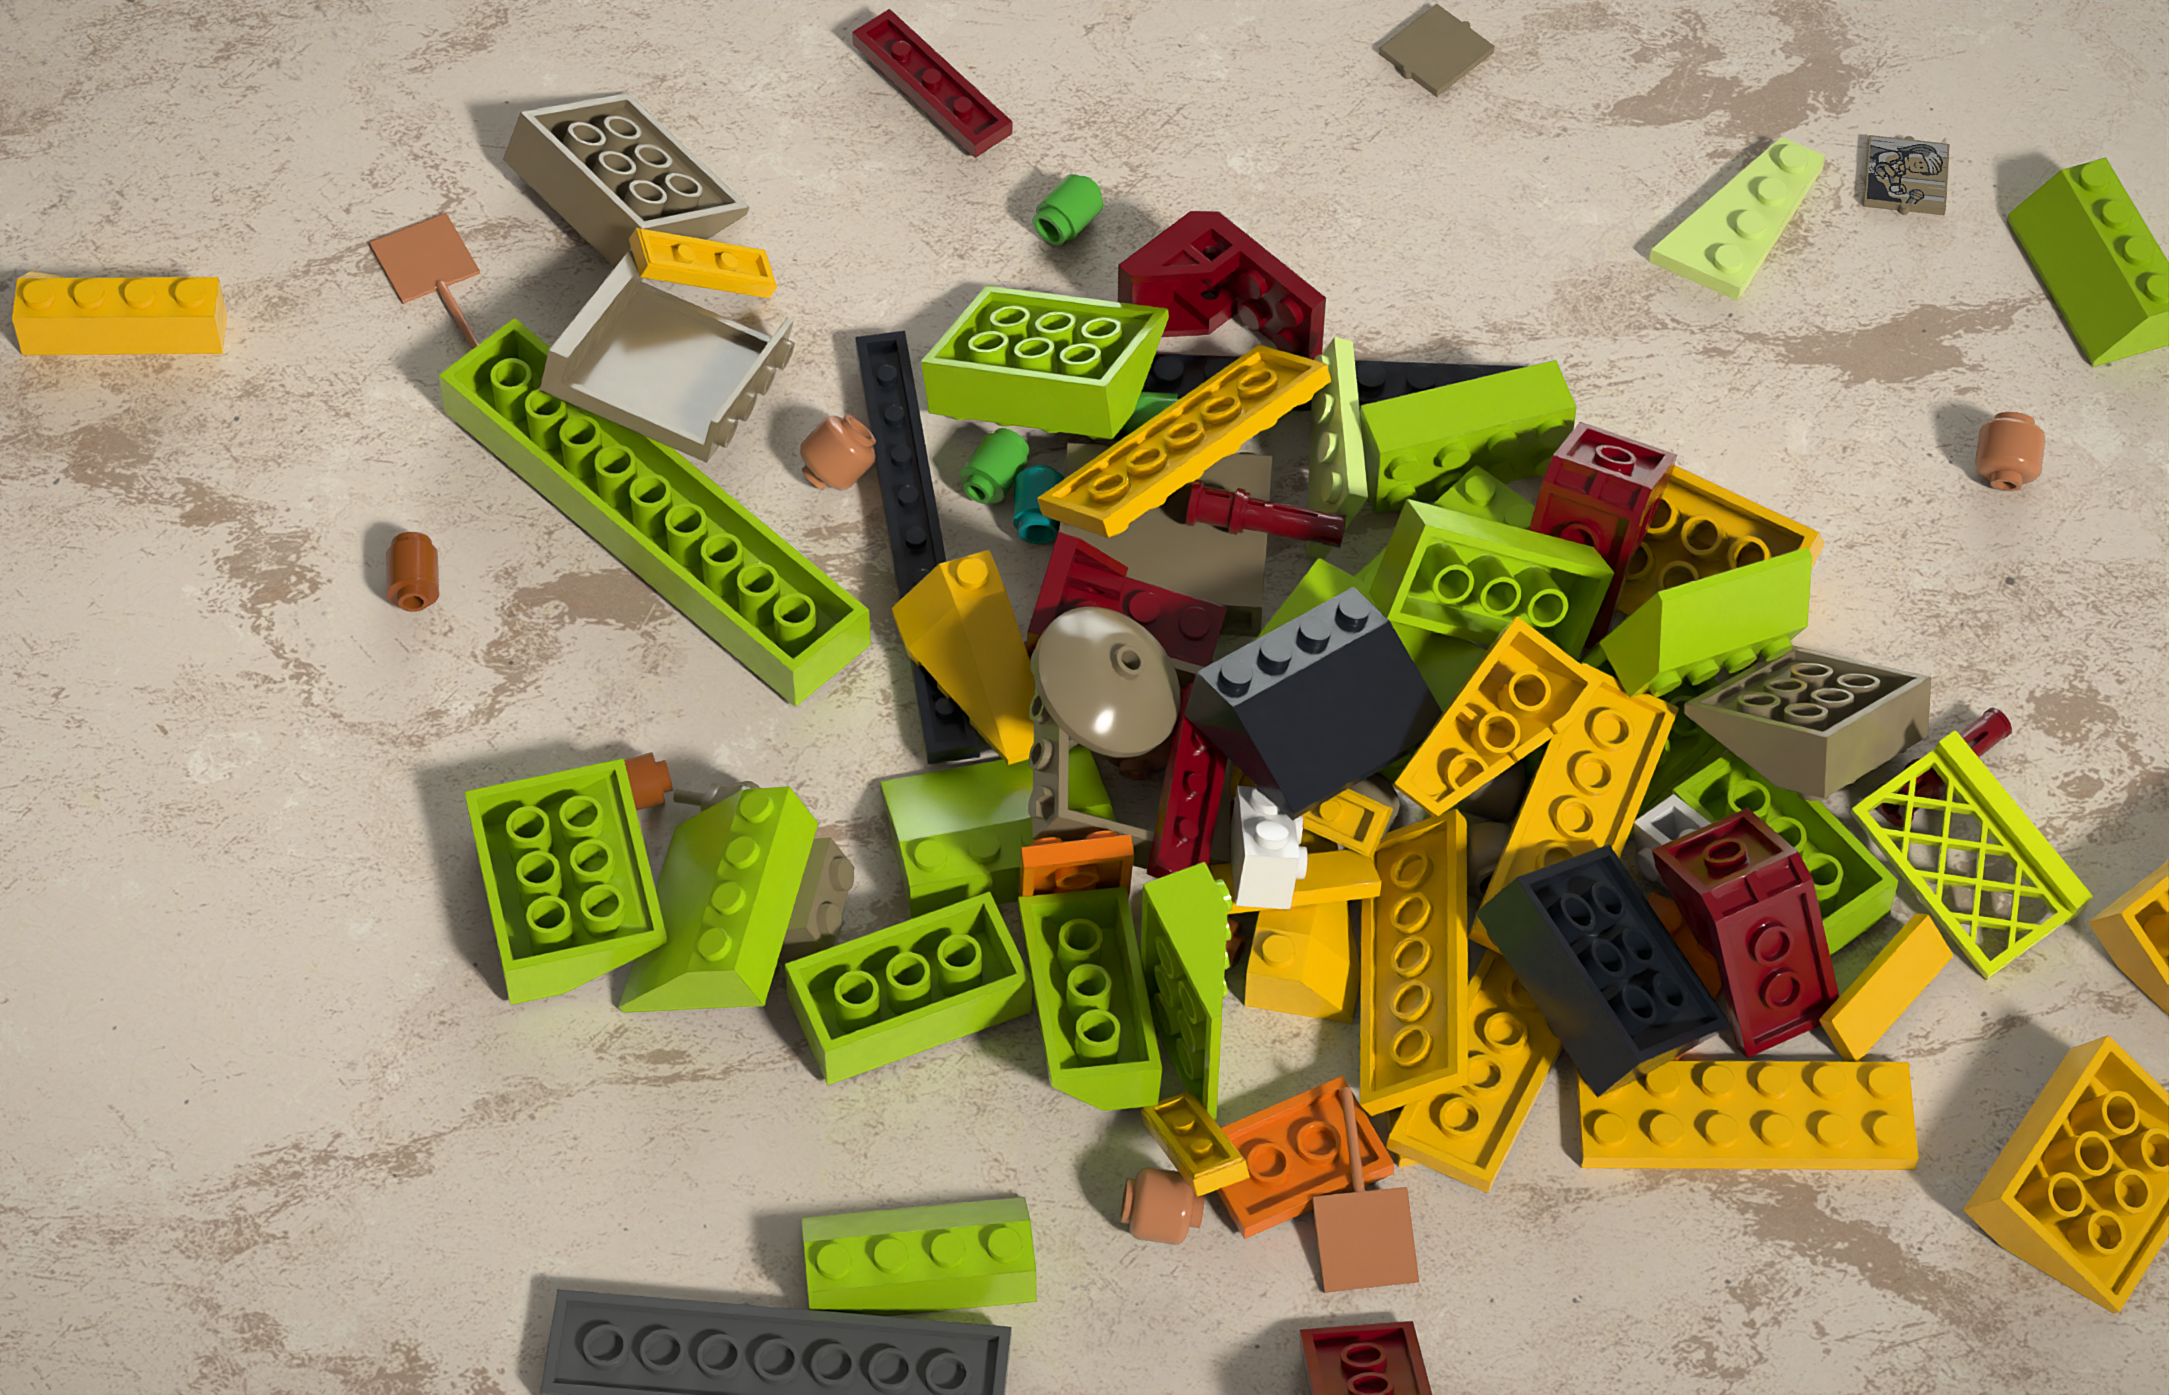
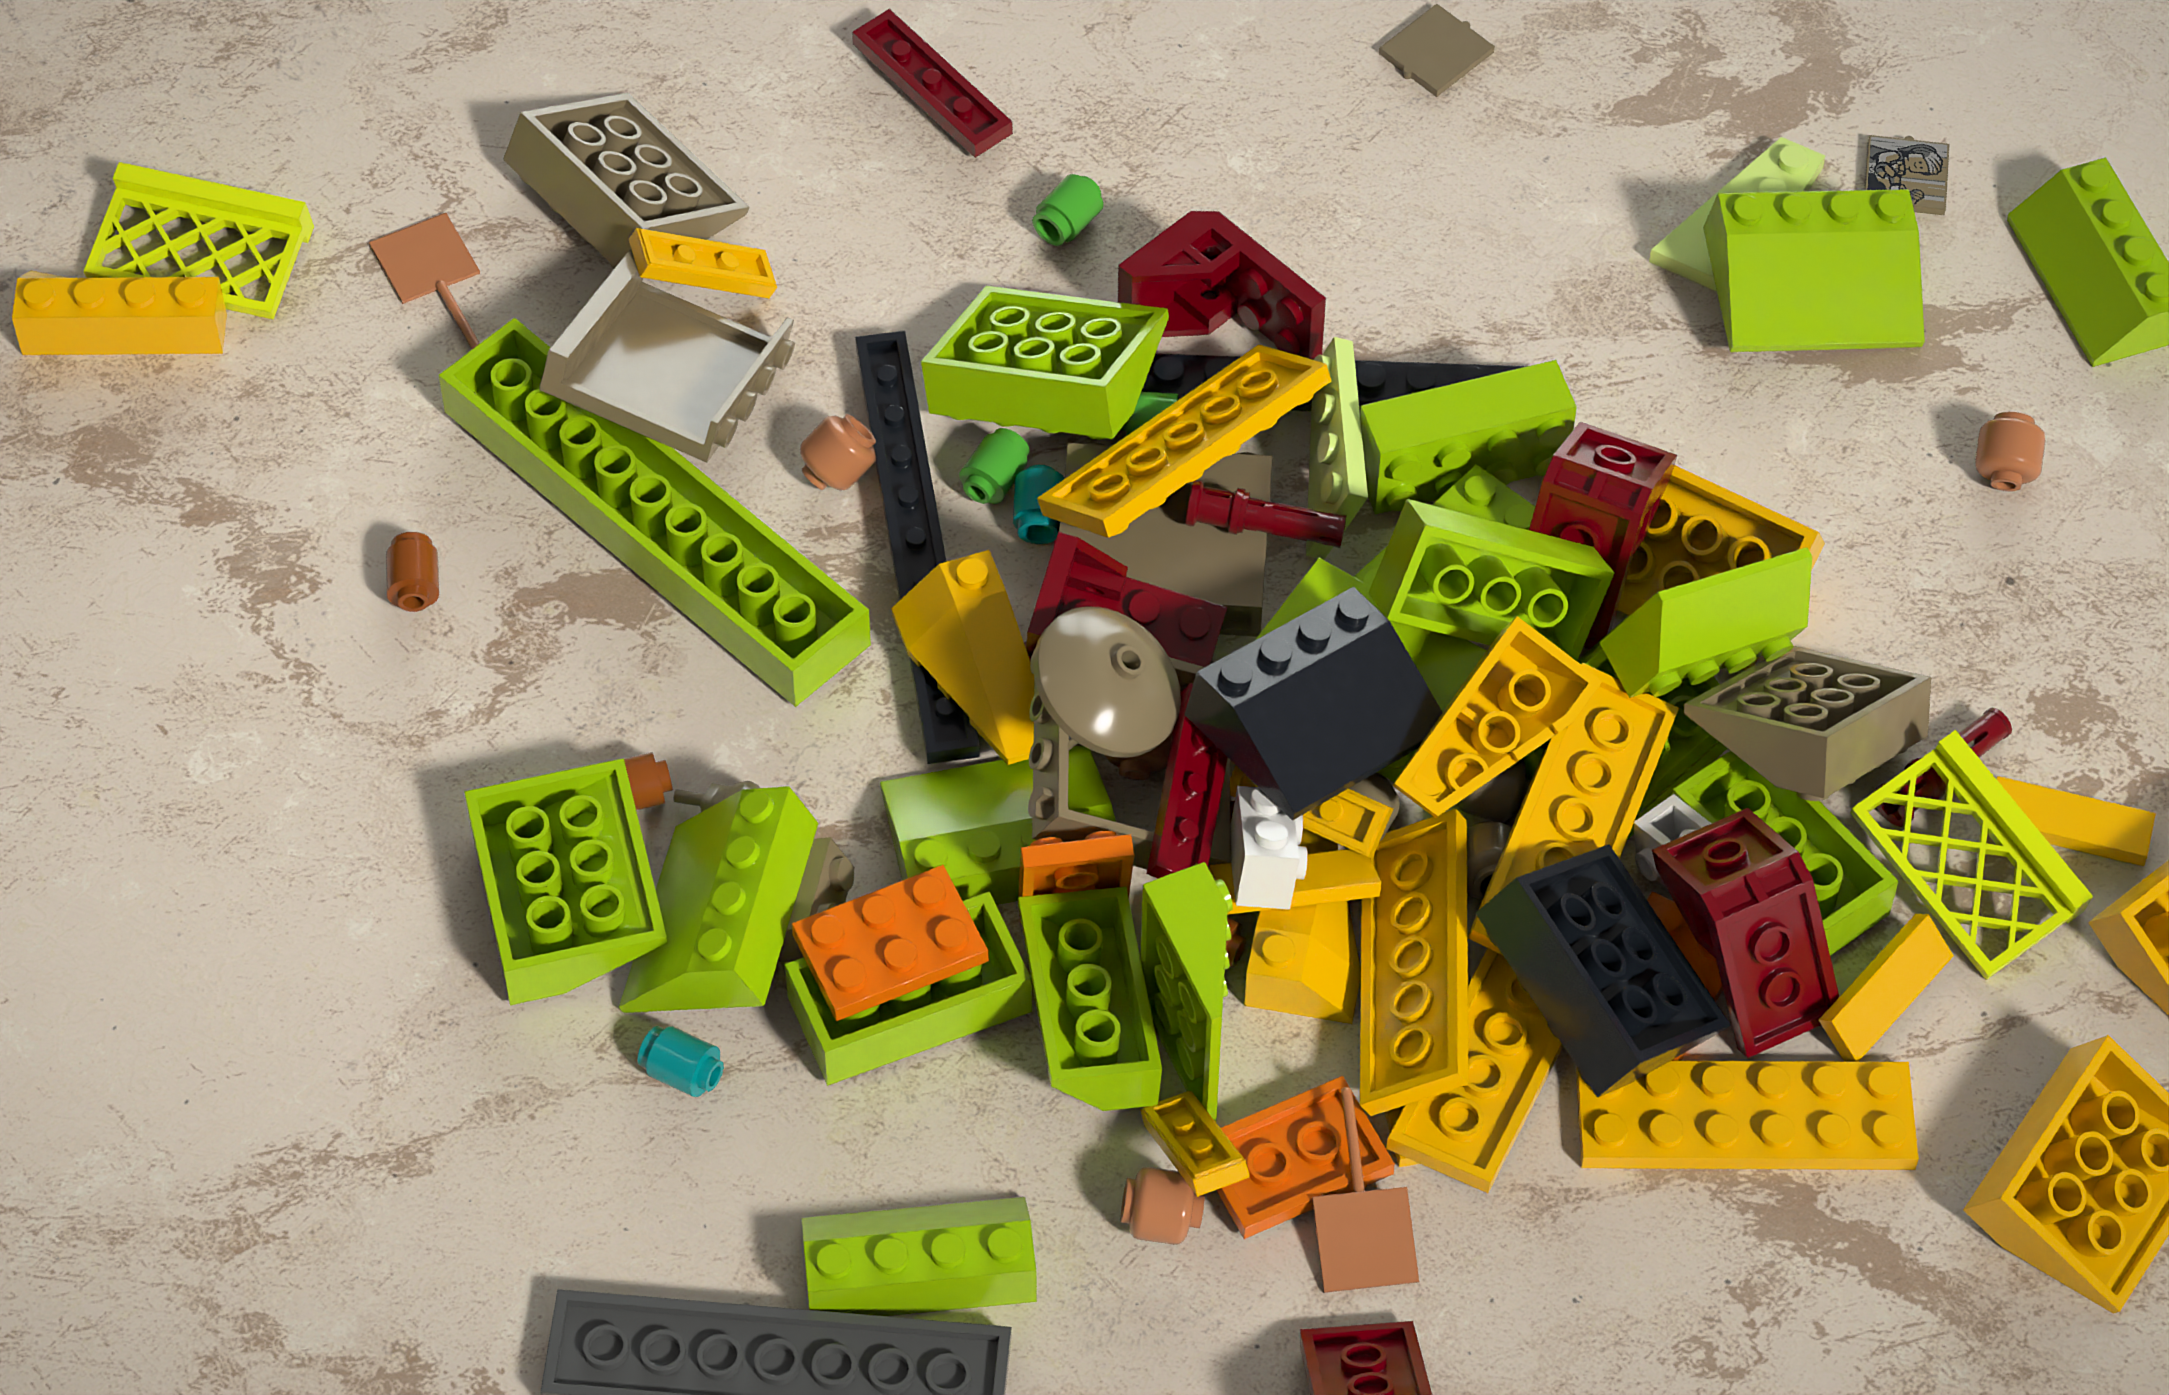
(218, 207): none -> neon yellow fence
(681, 1060): none -> teal brick
(890, 942): none -> orange plate
(1817, 269): none -> lime slope
(2085, 822): none -> yellow tile

